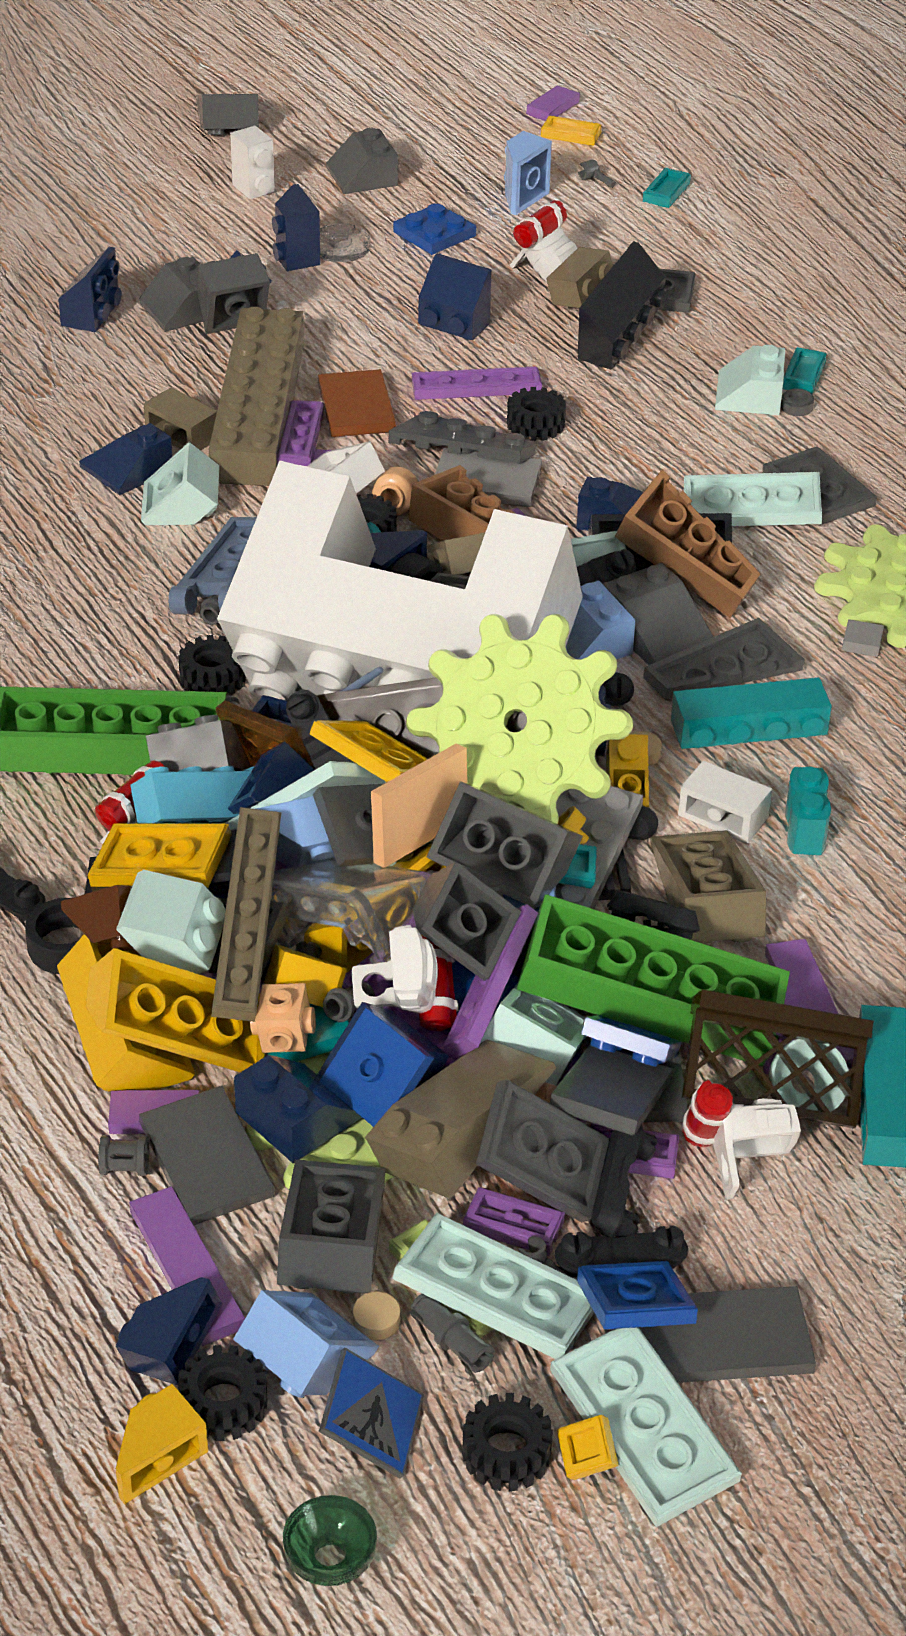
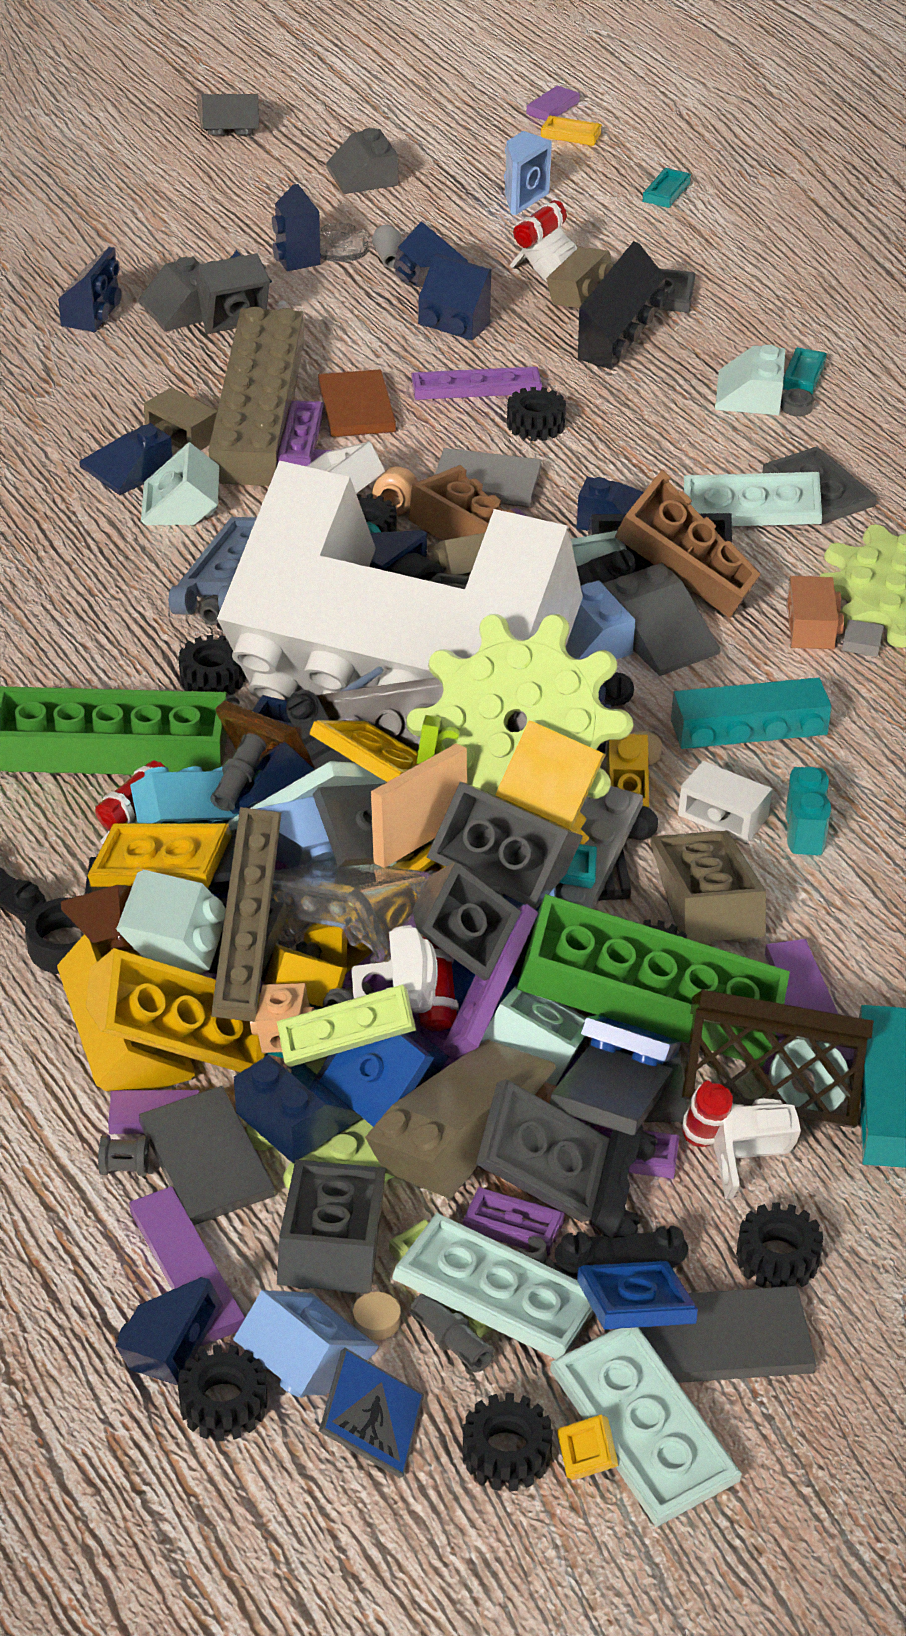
(158, 1441): yellow slope -> none
(206, 745): slope -> none
(238, 772): none -> dark grey pin
(252, 162): white brick -> none
(329, 1522): clear green piece -> none
(346, 1025): none -> yellowish green tile
(386, 241): none -> light grey cone
(417, 252): none -> dark blue slope
(432, 737): none -> lime tile
(434, 228): blue plate -> none
(461, 437): dark grey wing -> none
(550, 774): none -> yellow tile
(591, 169): dark grey hand -> none
(678, 919): black piece -> none
(725, 660): dark grey wing -> none
(781, 1226): none -> black tyre
(814, 612): none -> nougat brick

